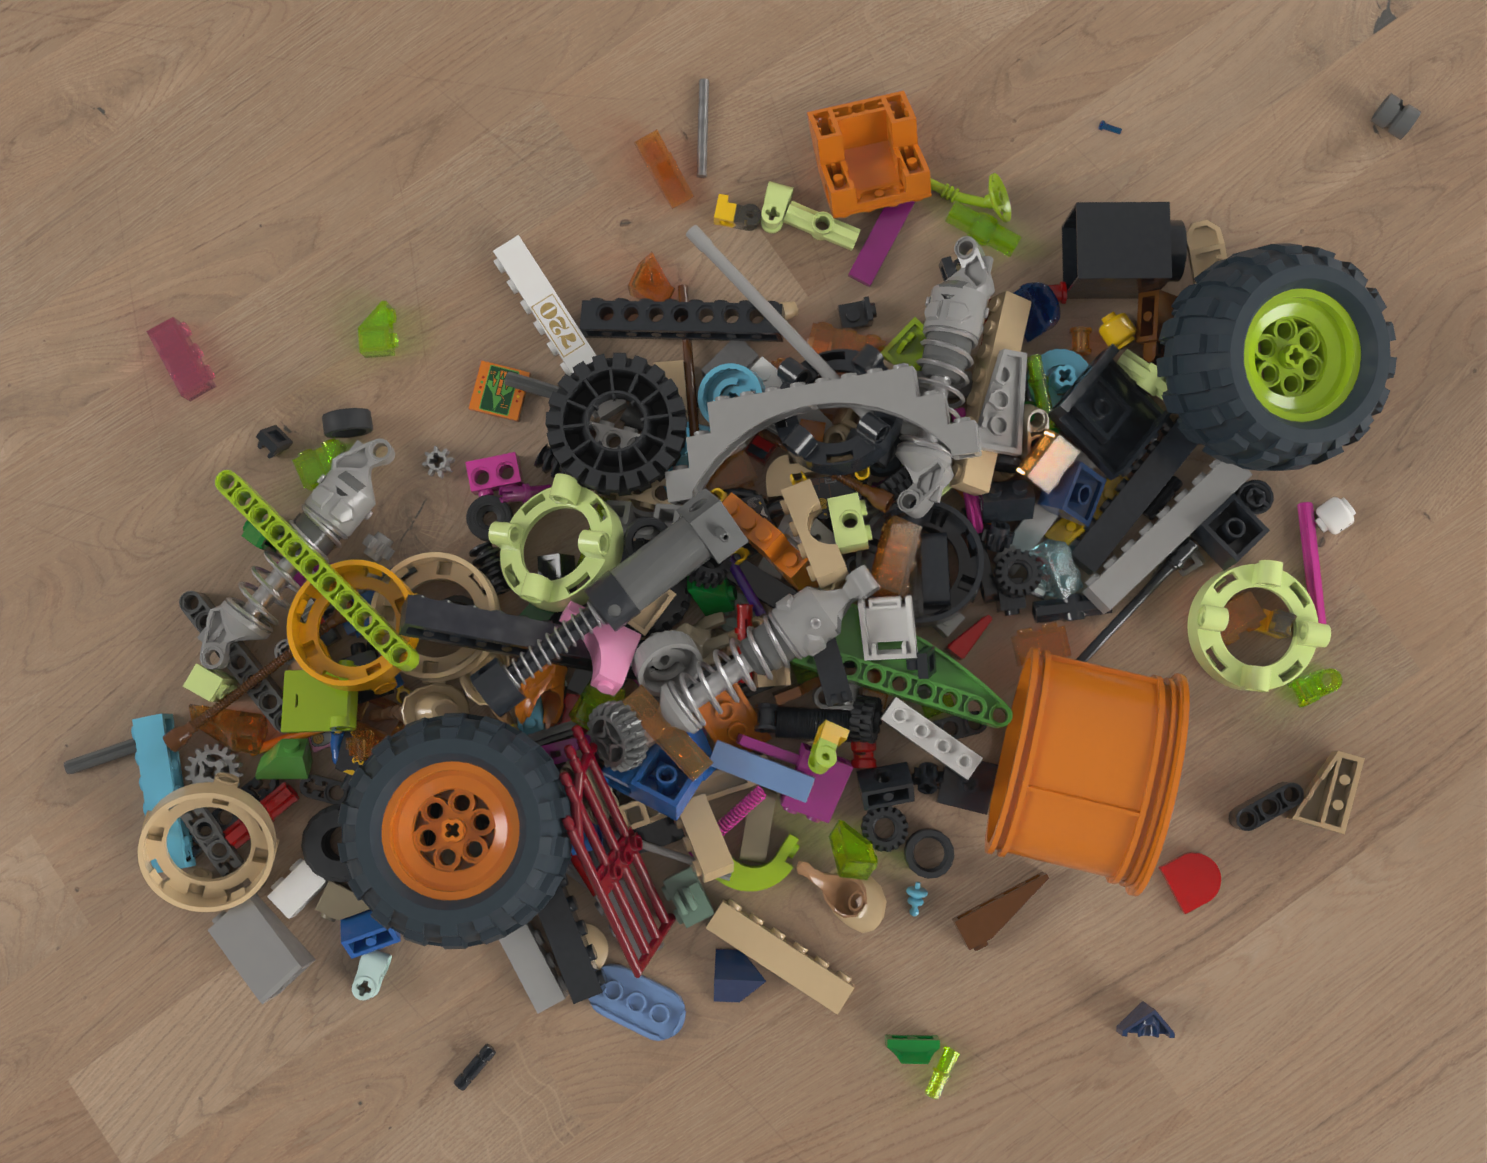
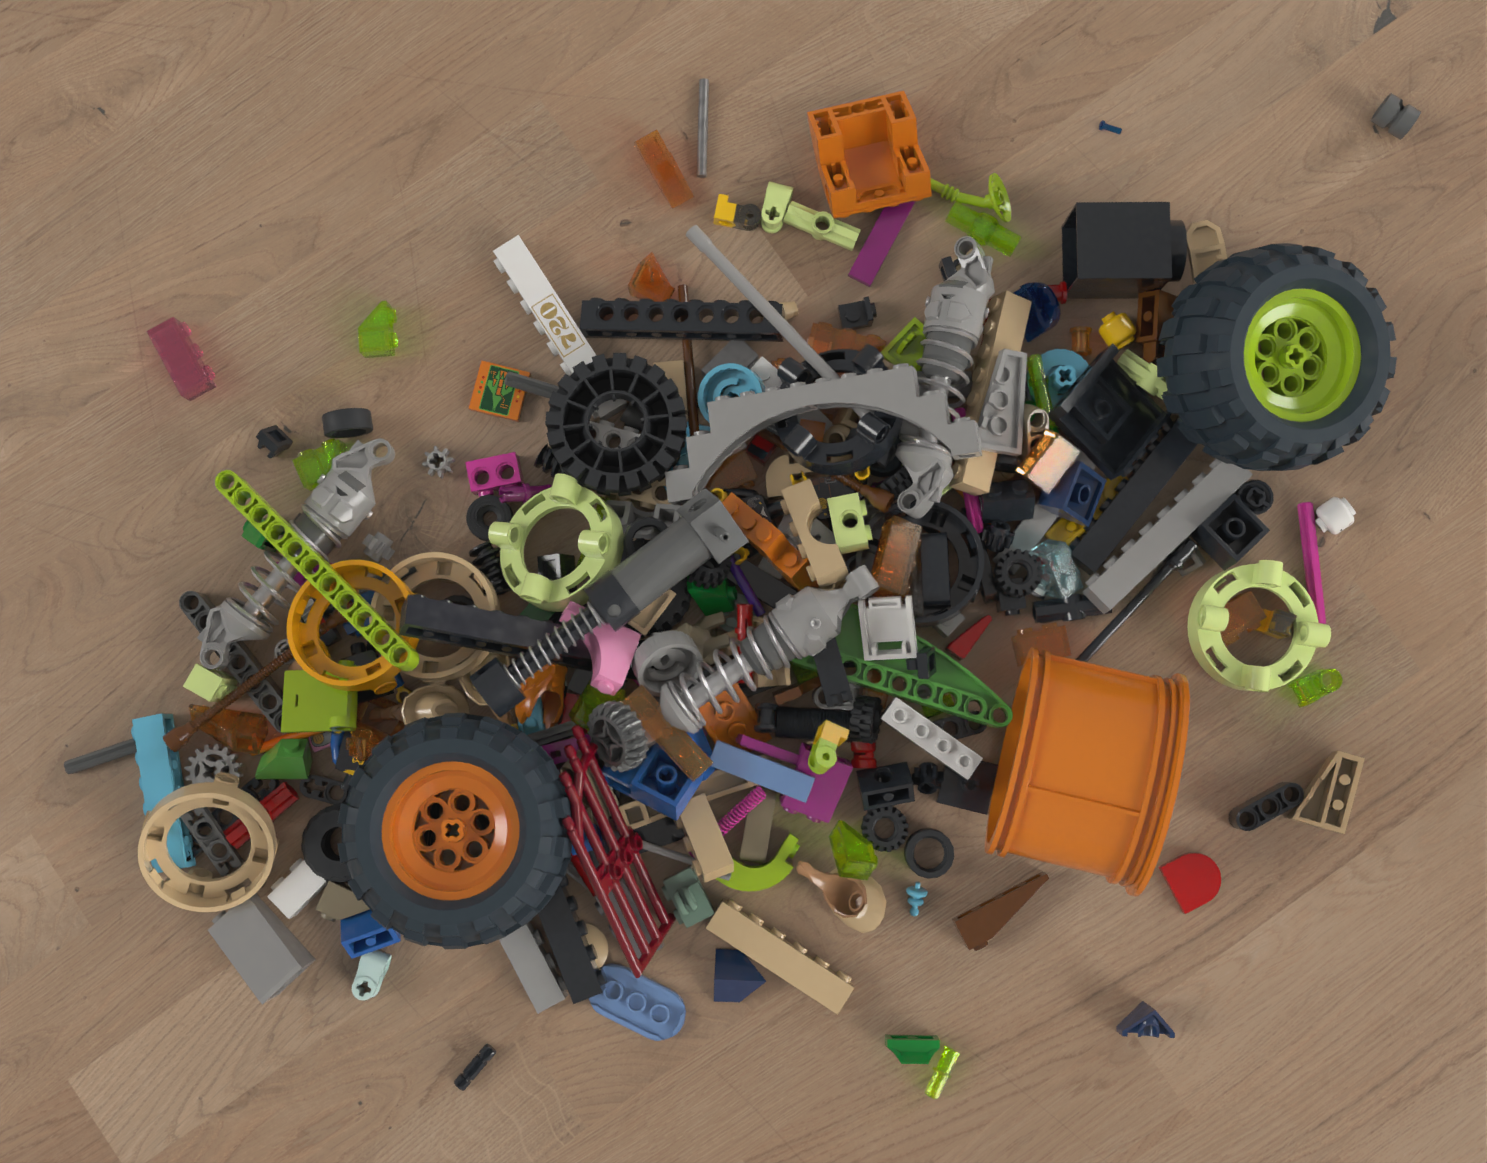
(1163, 497): black axle -> none

